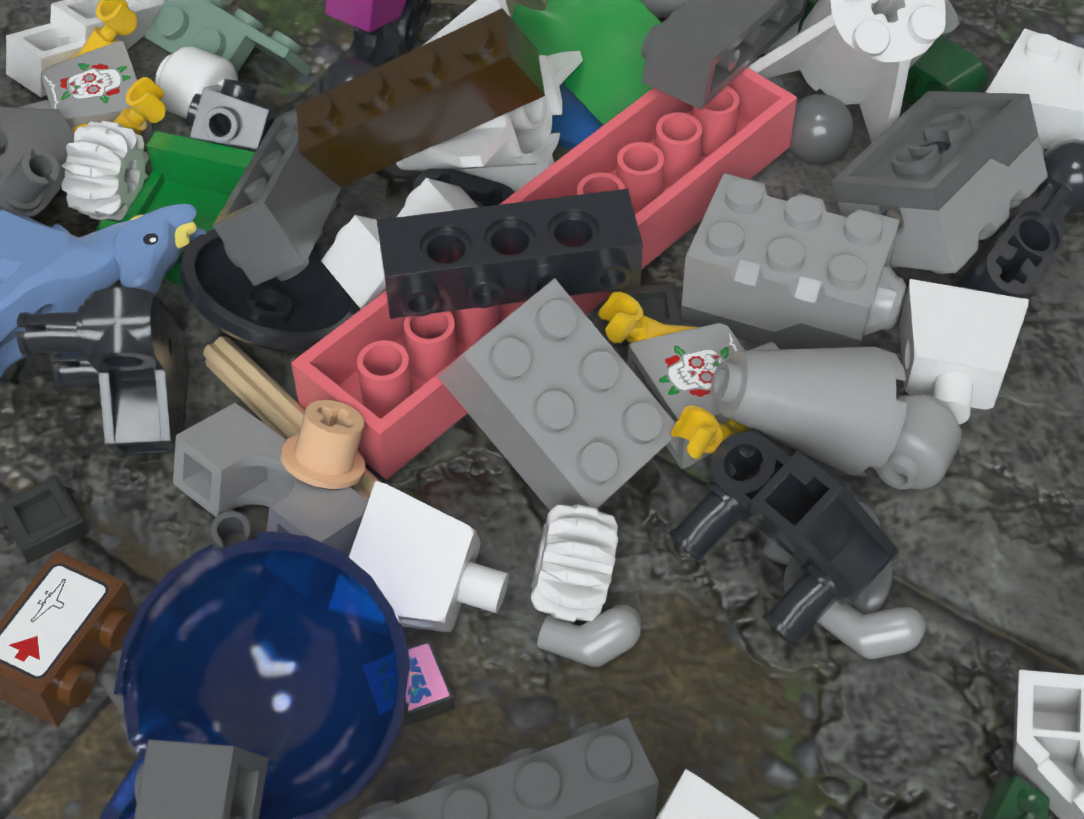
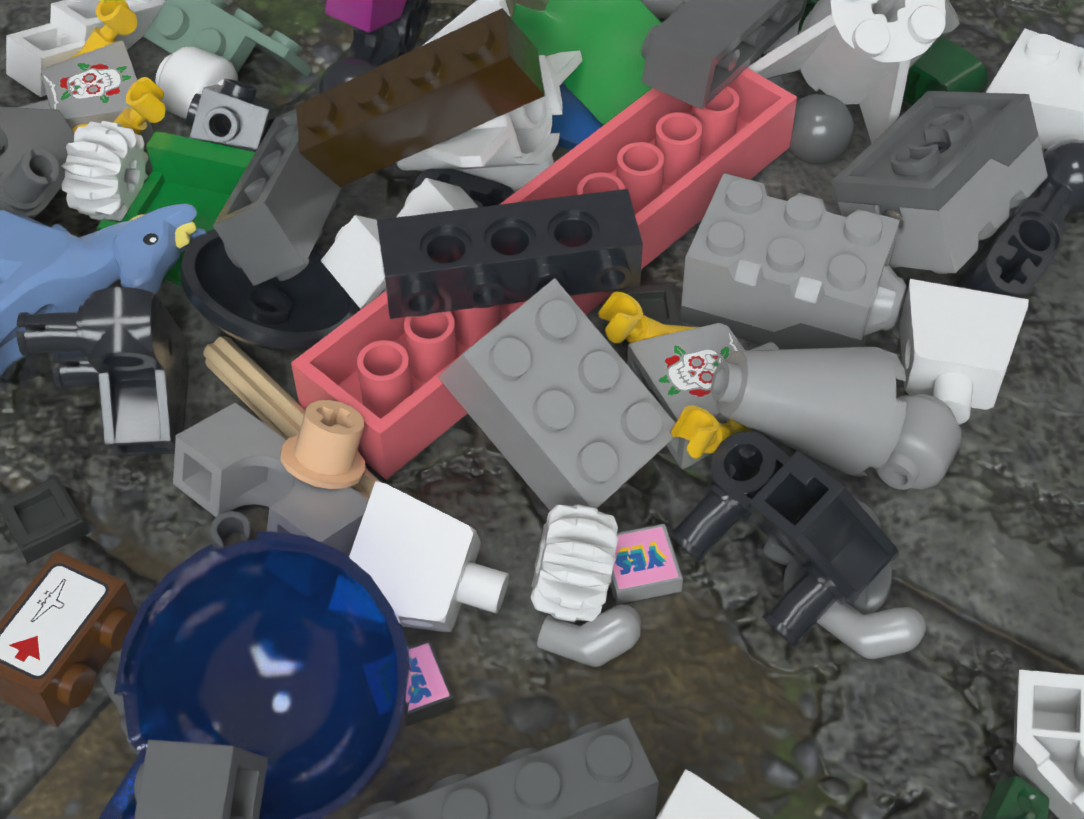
(644, 565): none -> tile

